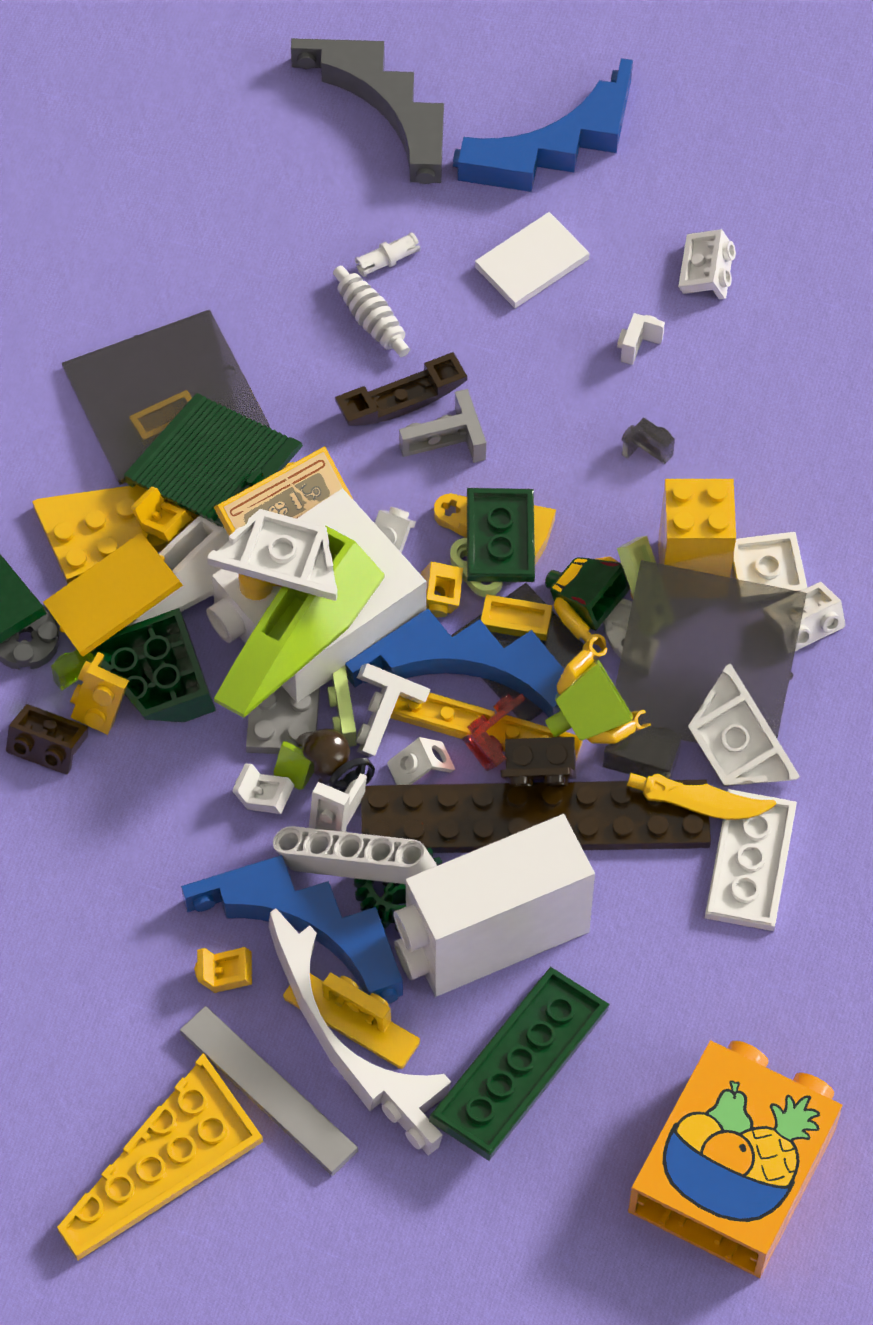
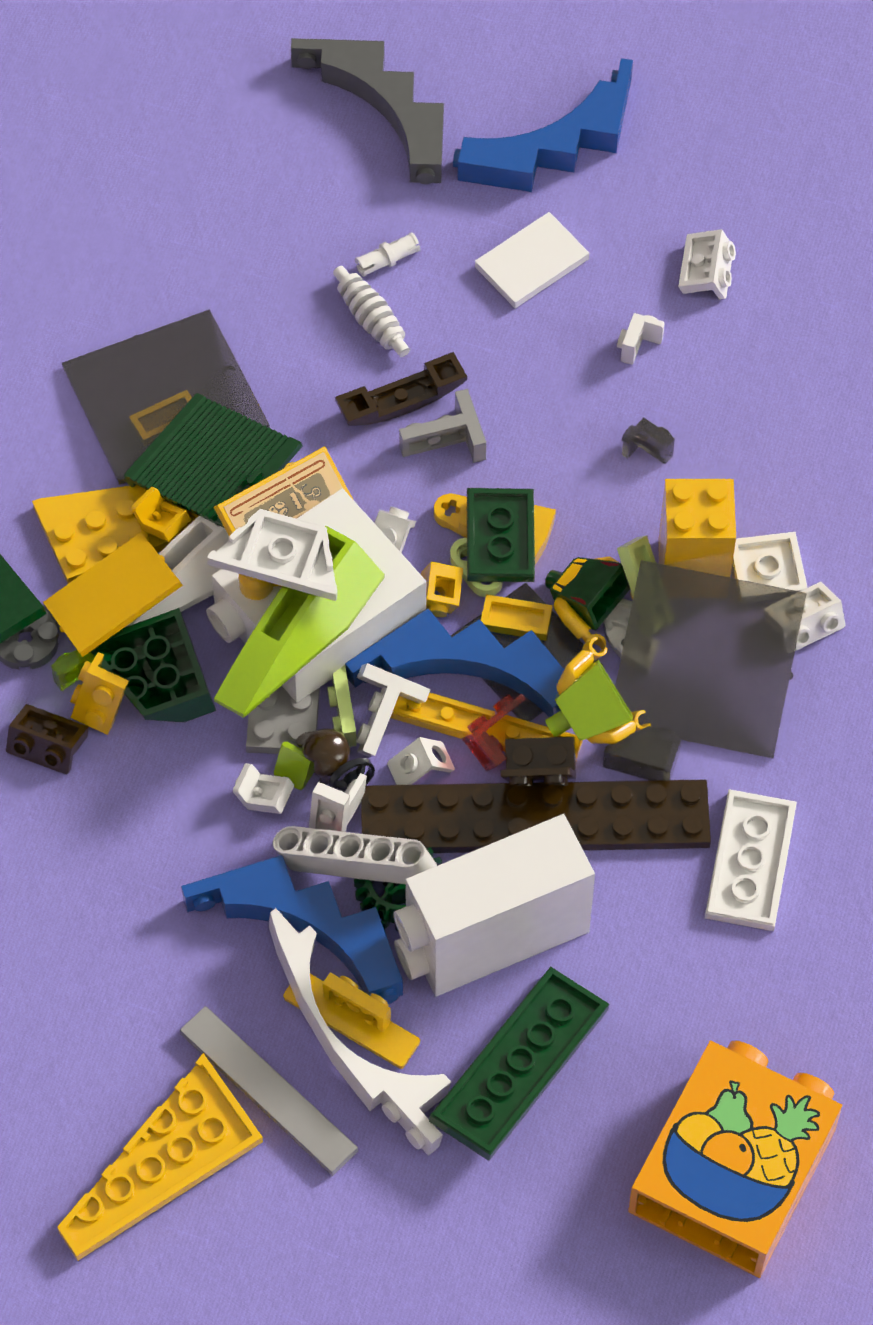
(224, 969): yellow bracket -> none
(699, 798): yellow sword -> none
(738, 736): white wing -> none

